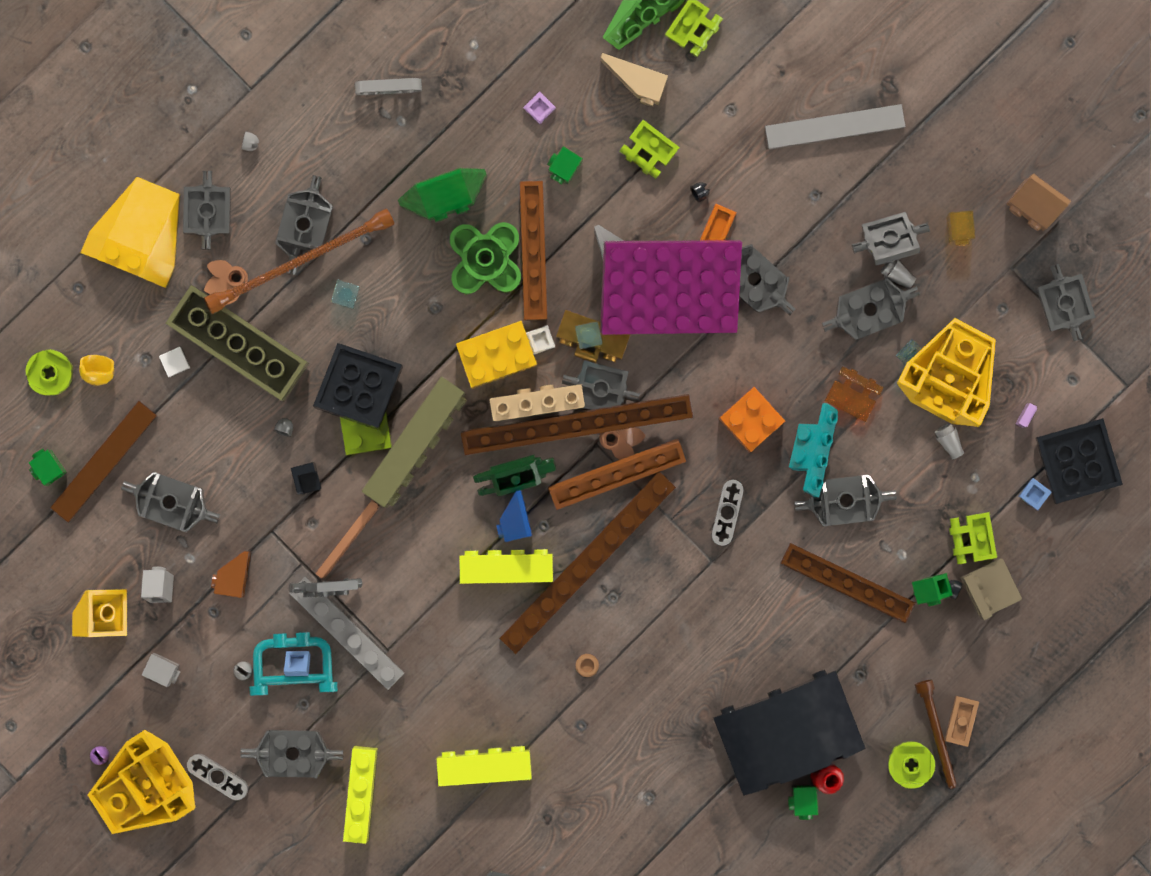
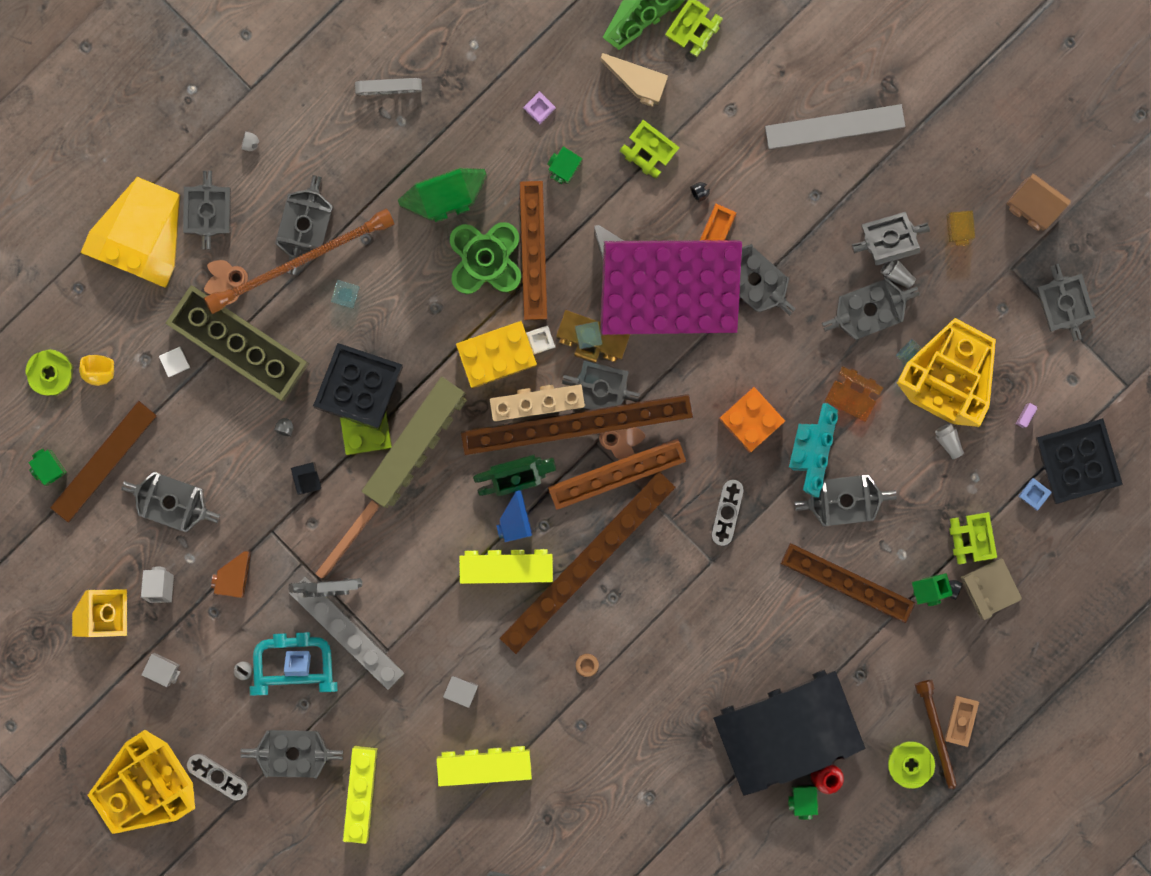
(103, 752): medium lavender hinge -> none
(460, 691): none -> light grey panel

